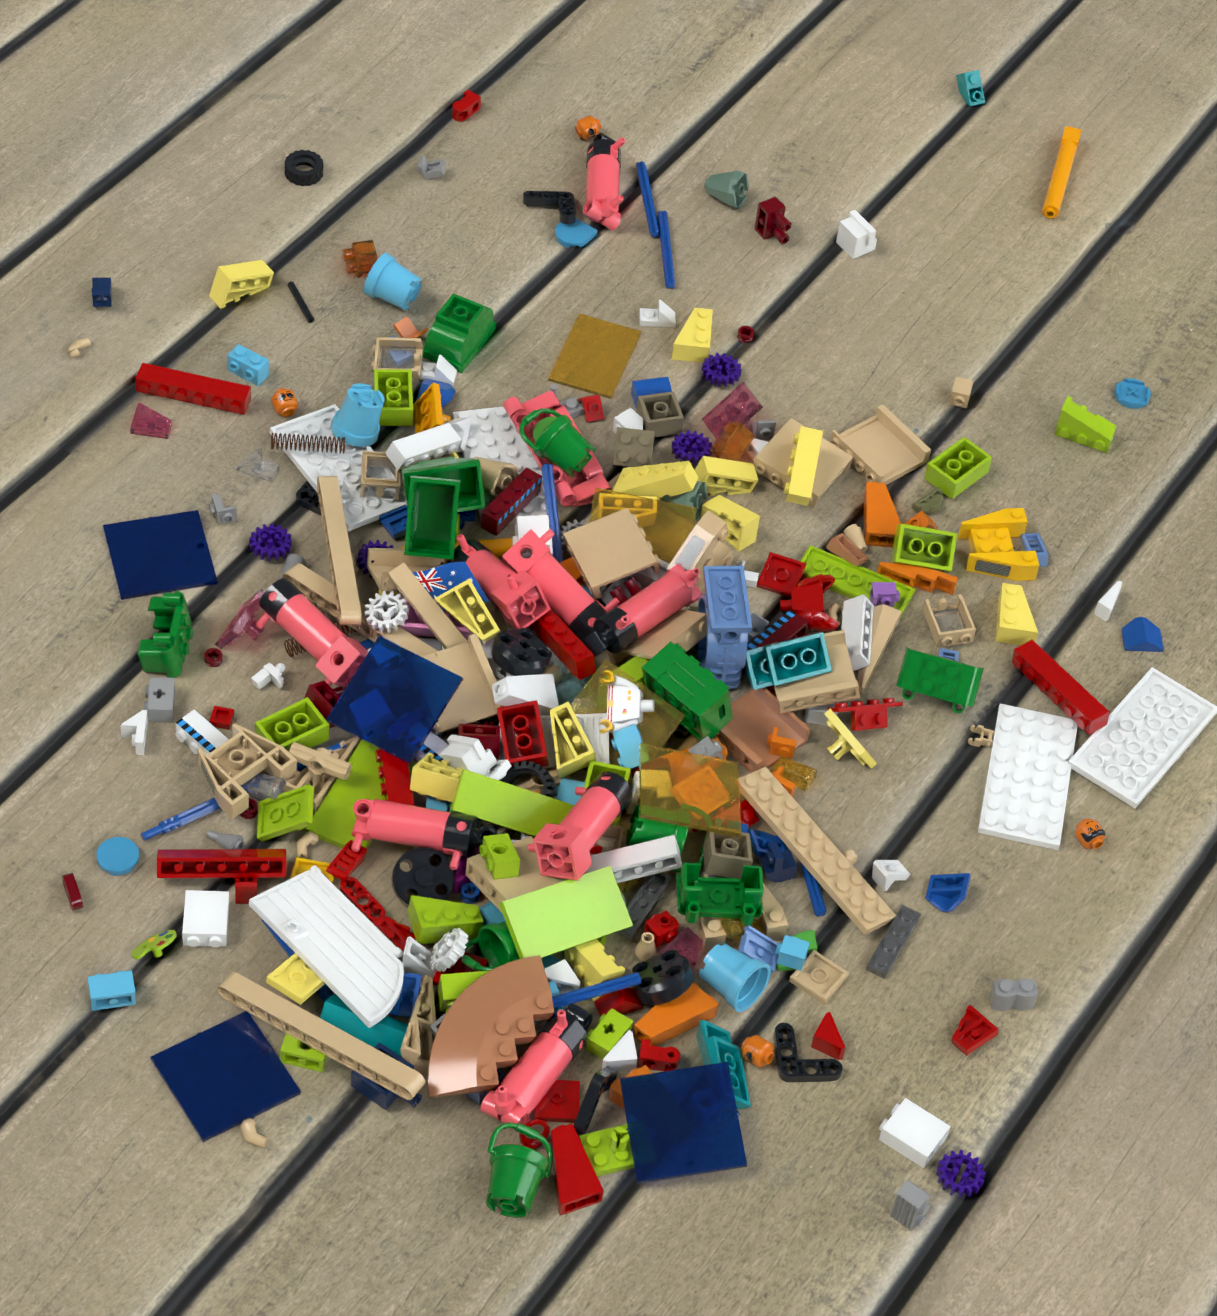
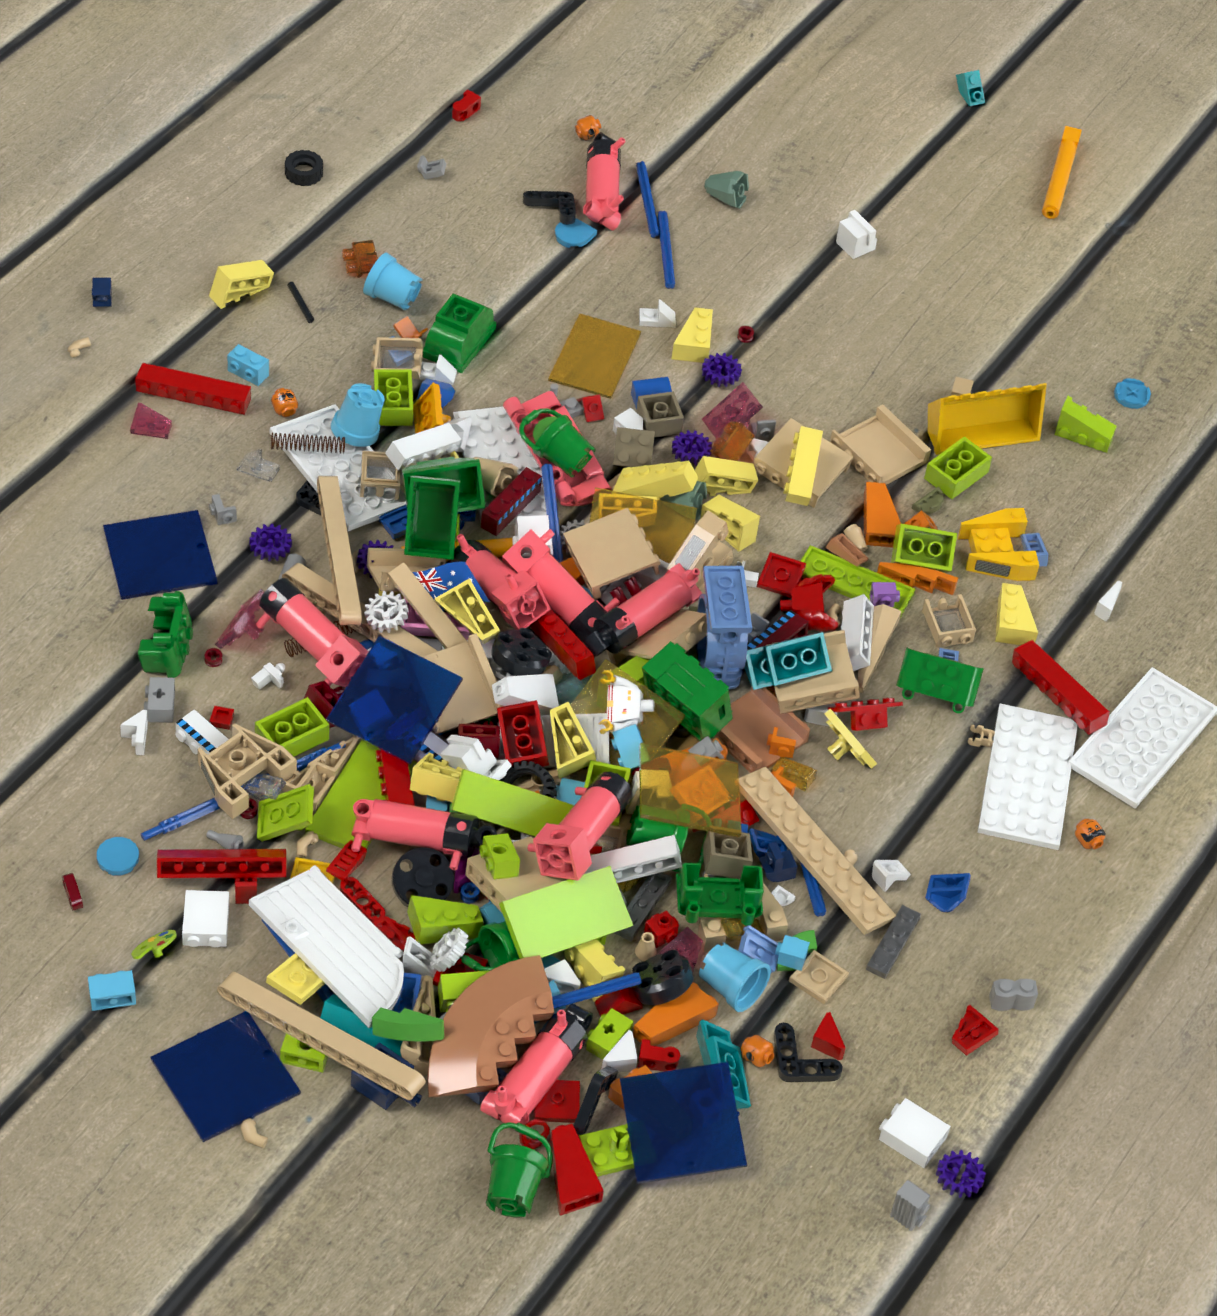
(320, 761): tan piece -> none
(407, 1025): none -> bright green slope
(771, 220): dark red brick -> none
(783, 896): none -> white tile
(988, 417): none -> yellow piece
(1142, 636): blue slope -> none

